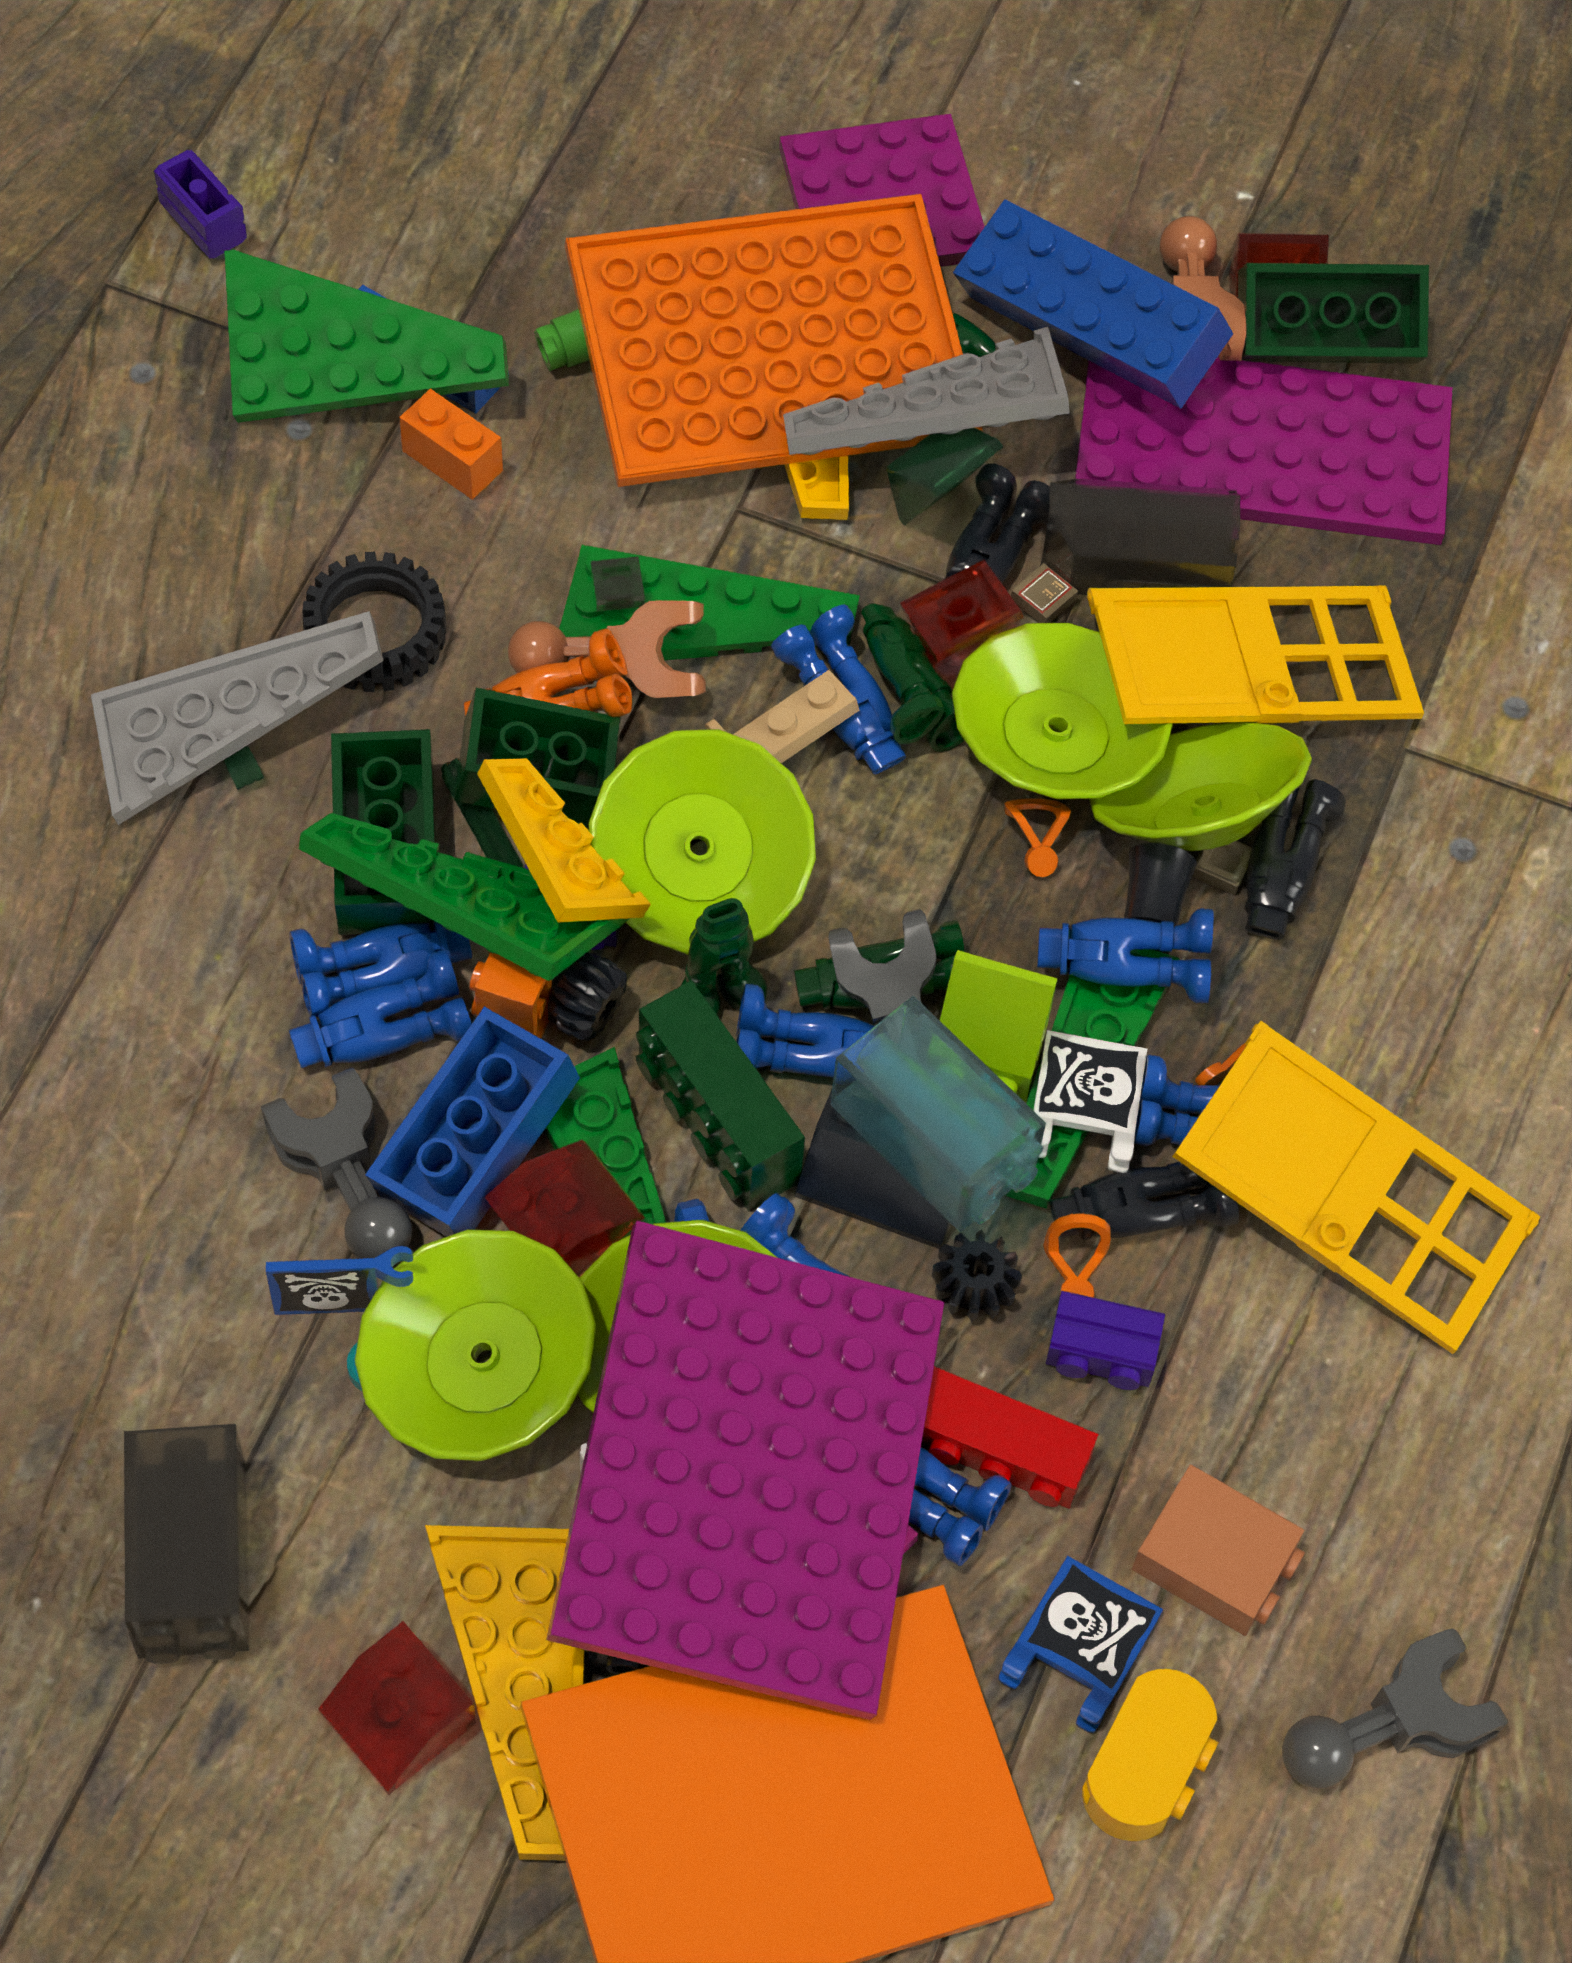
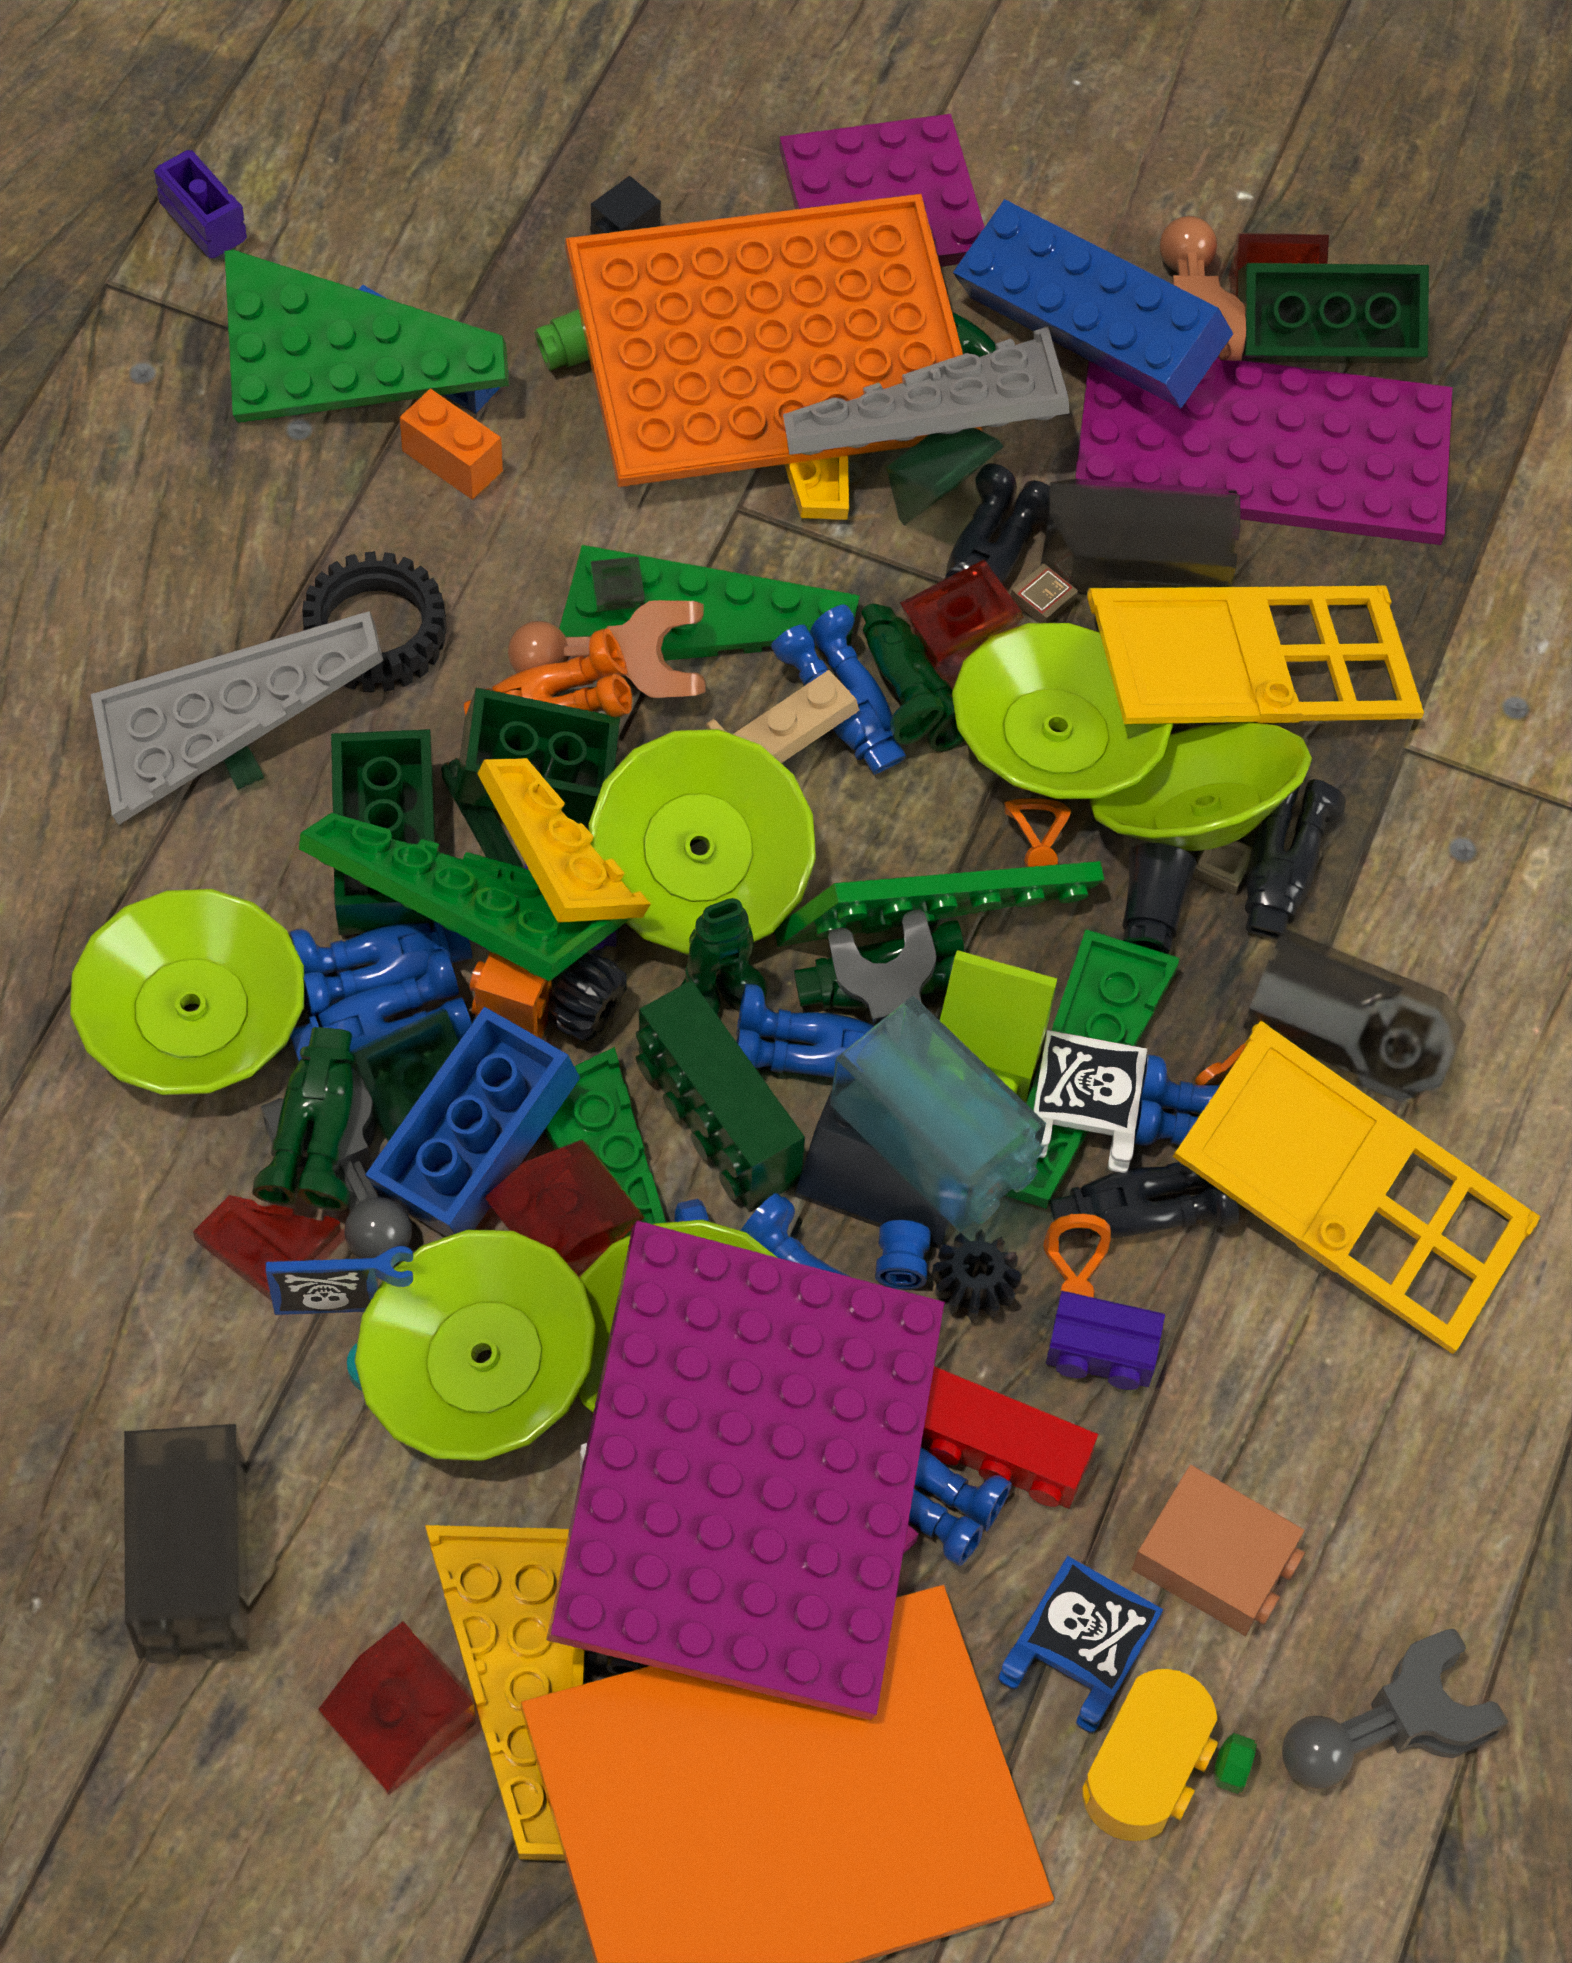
(177, 954): none -> lime dish
(253, 1234): none -> clear red wing
(319, 1093): none -> dark green piece
(403, 1065): none -> clear green slope
(625, 208): none -> black brick
(882, 903): none -> green wing
(903, 1254): none -> blue wheel
(1101, 951): blue piece -> none
(1234, 1763): none -> green tile
(1358, 1017): none -> clear smoke brick

